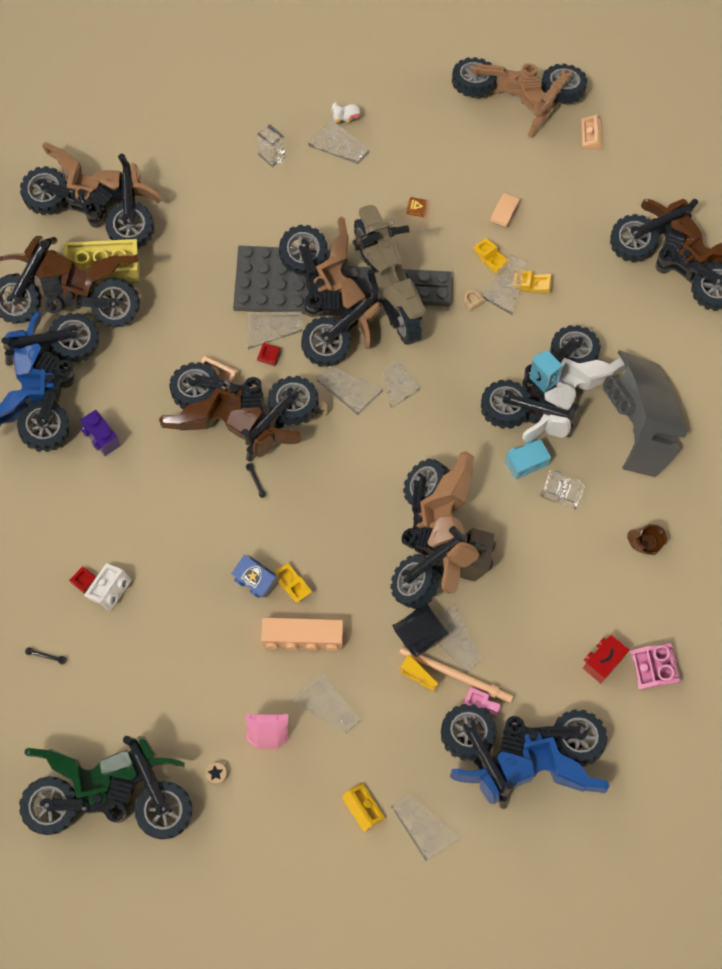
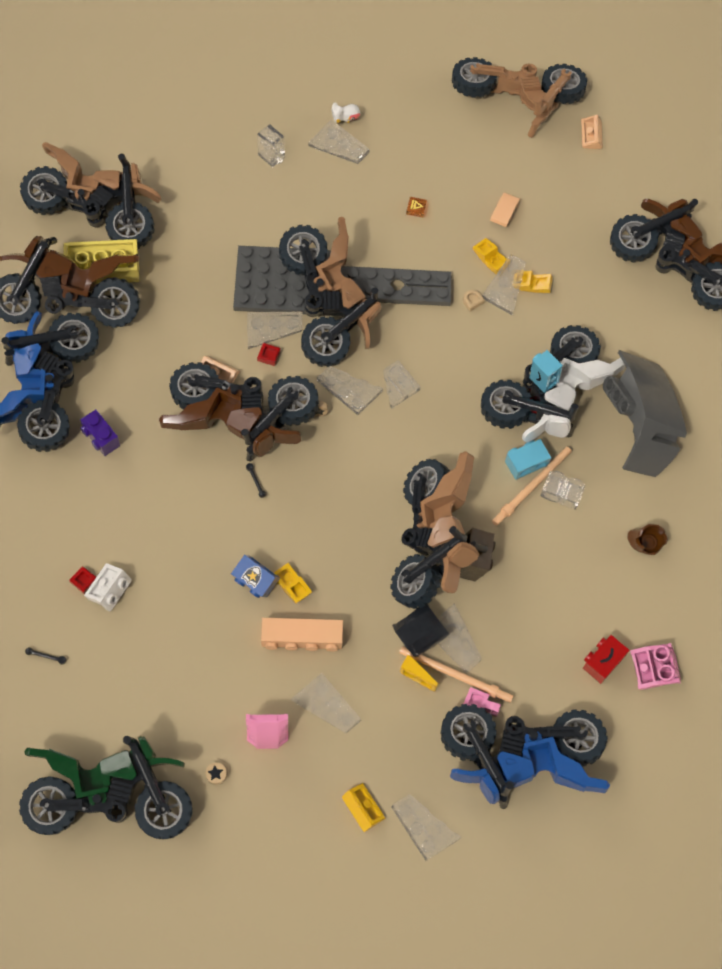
(382, 254): dark tan piece -> none
(509, 508): none -> light nougat bar

